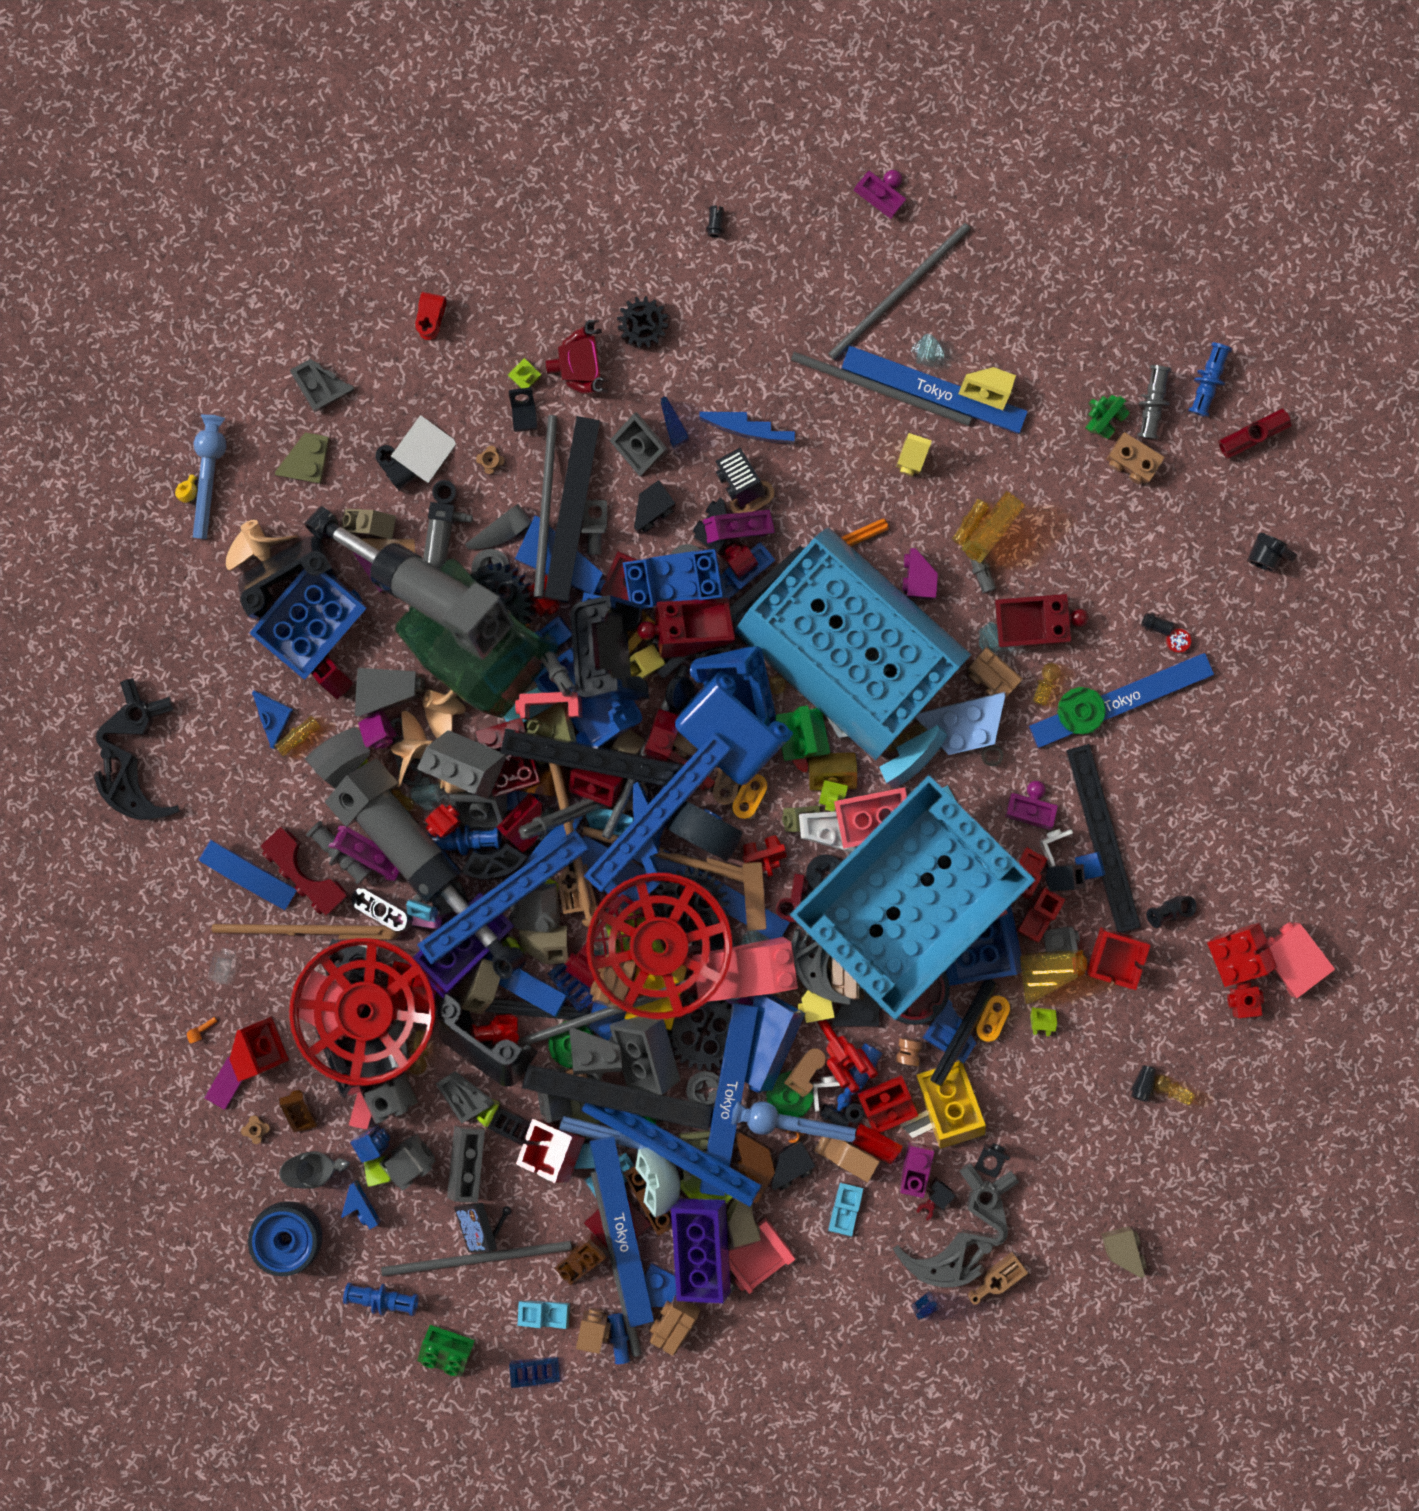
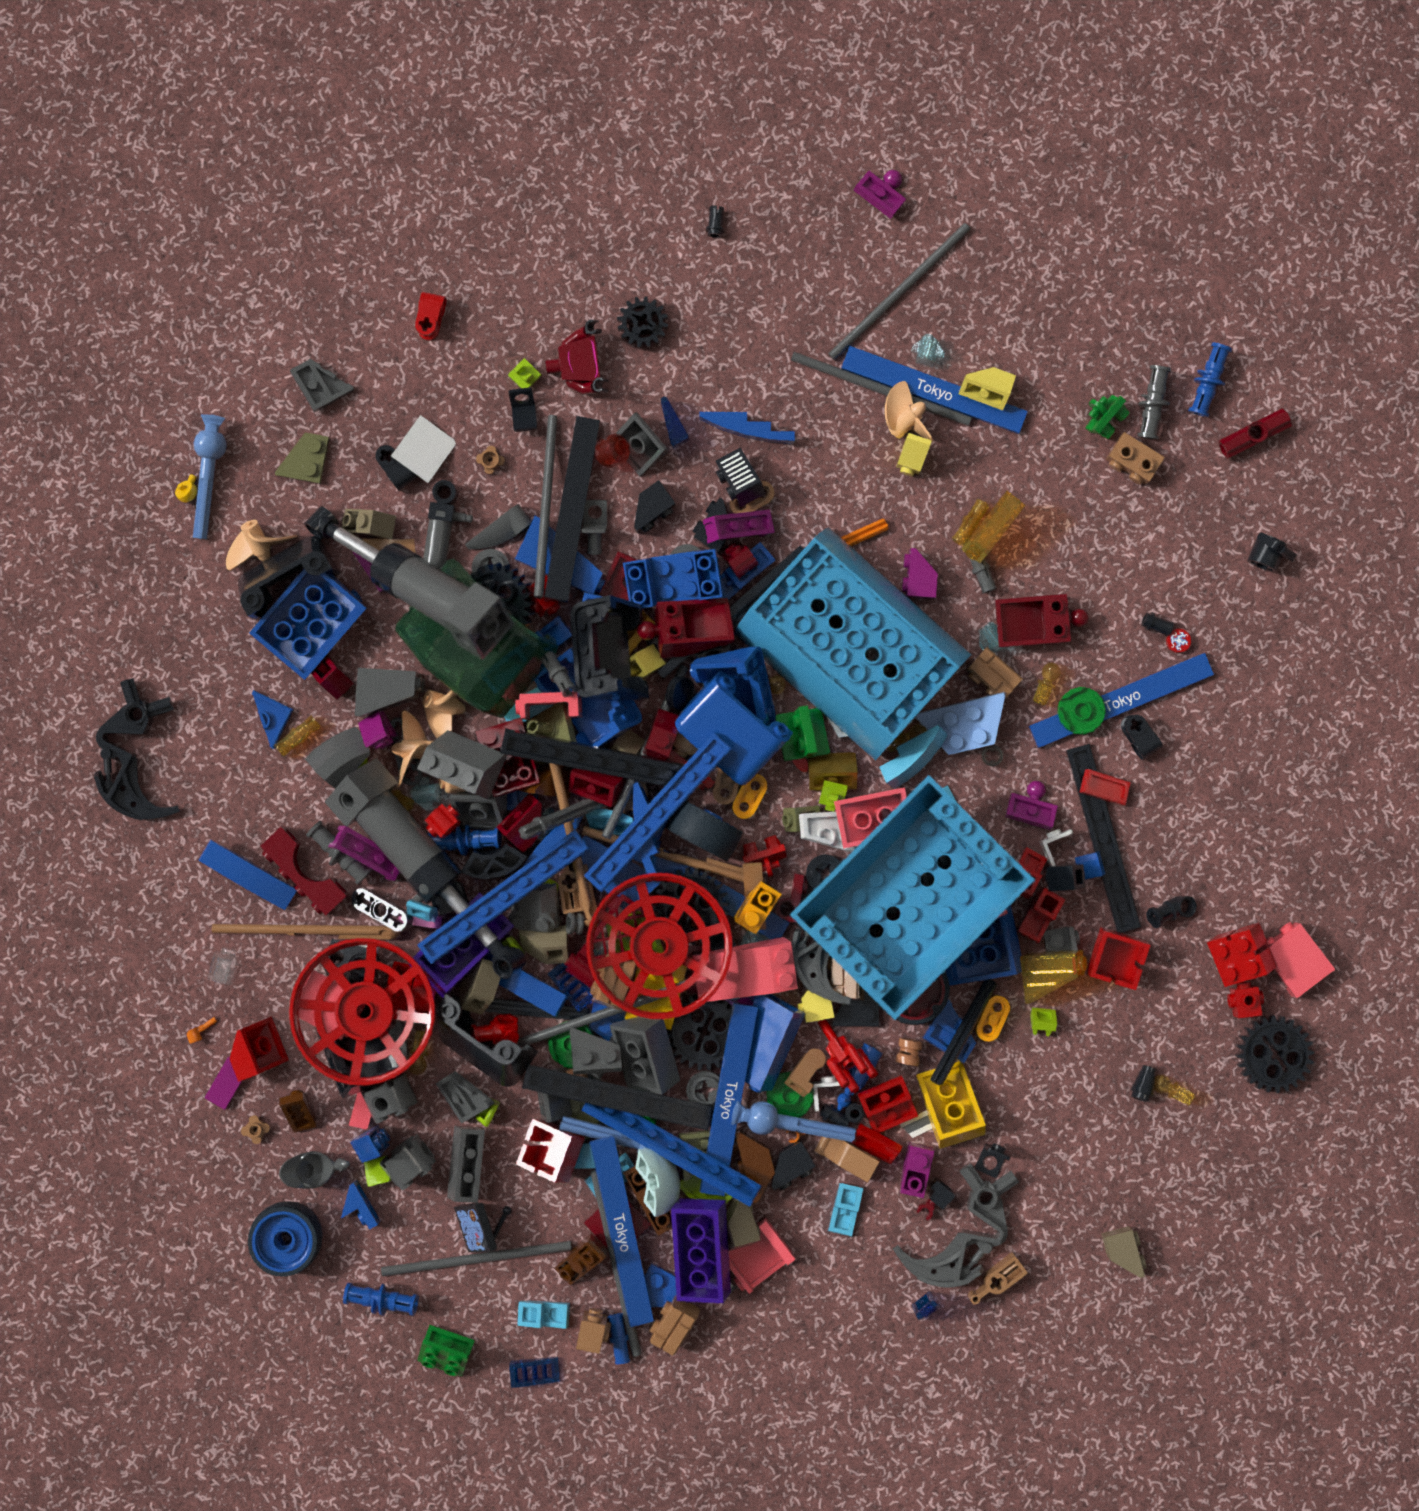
(502, 1130): black slope -> none
(574, 923): none -> dark grey bush
(612, 450): none -> clear red head
(757, 907): none -> light orange slope
(902, 414): none -> light nougat piece
(1105, 787): none -> red tile
(1144, 739): none -> black piece
(1257, 1065): none -> black gear

